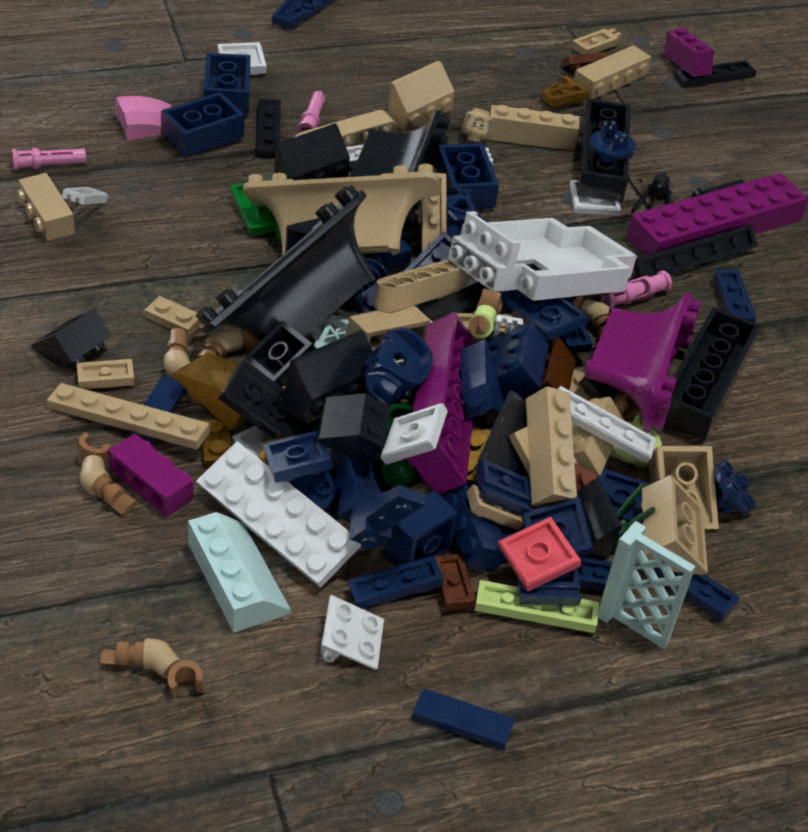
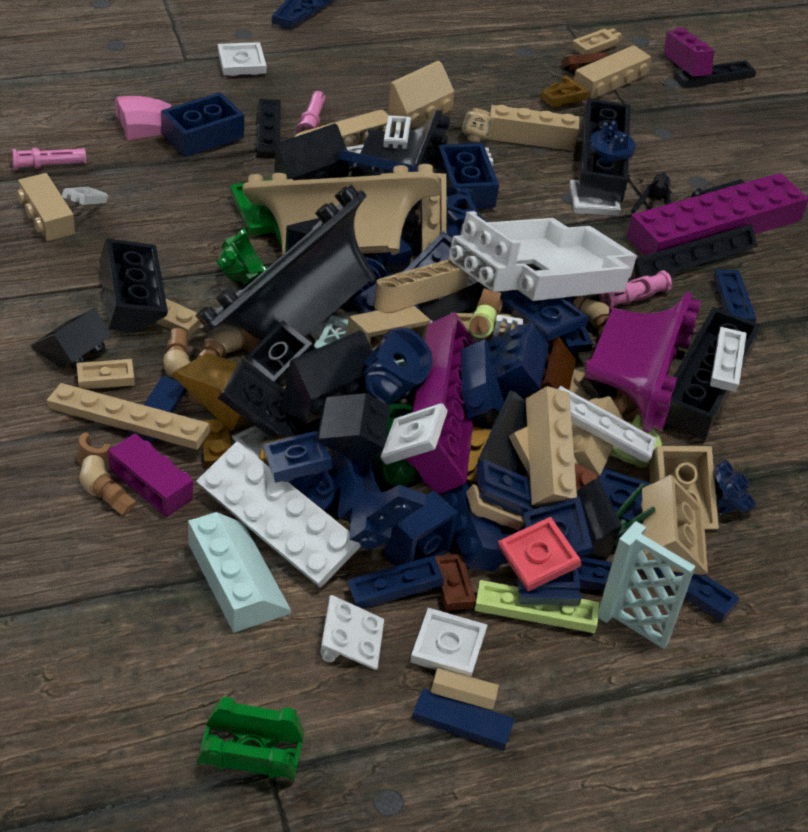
(131, 285): none -> black slope
(158, 657): medium nougat piece -> none
(229, 76): dark blue brick -> none
(239, 259): none -> green helmet
(257, 728): none -> green piece
(372, 163): none -> dark blue plate
(396, 140): none -> white tile
(448, 642): none -> white plate
(465, 688): none -> tan tile
(728, 359): none -> white plate

